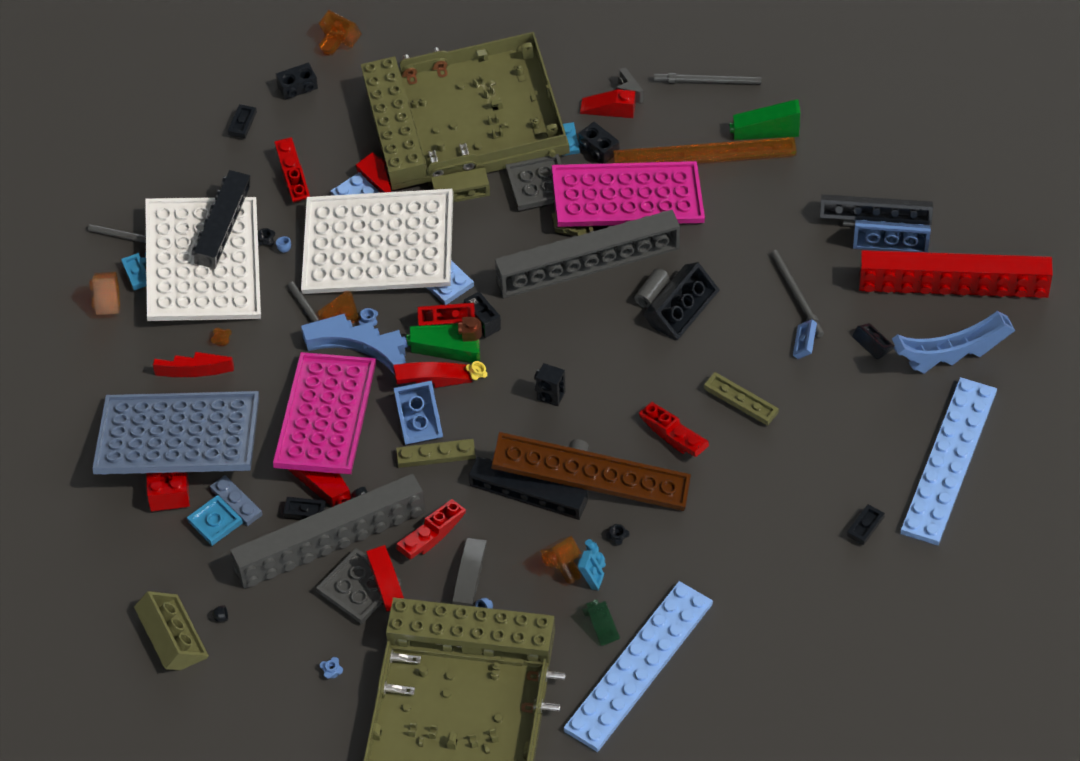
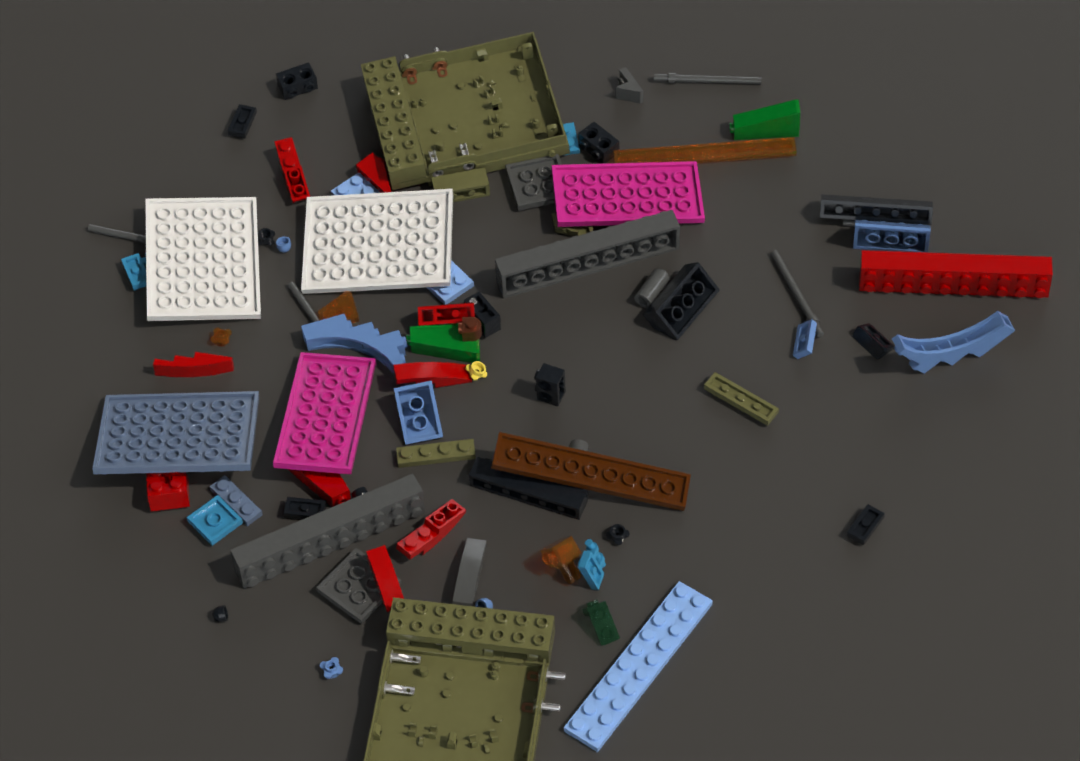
(106, 293): clear orange brick -> none
(170, 630): olive slope -> none
(221, 219): black brick -> none
(337, 31): clear orange brick -> none
(368, 313): medium blue plate -> none
(612, 103): red slope -> none
(670, 430): red slope -> none
(948, 461): light blue plate -> none

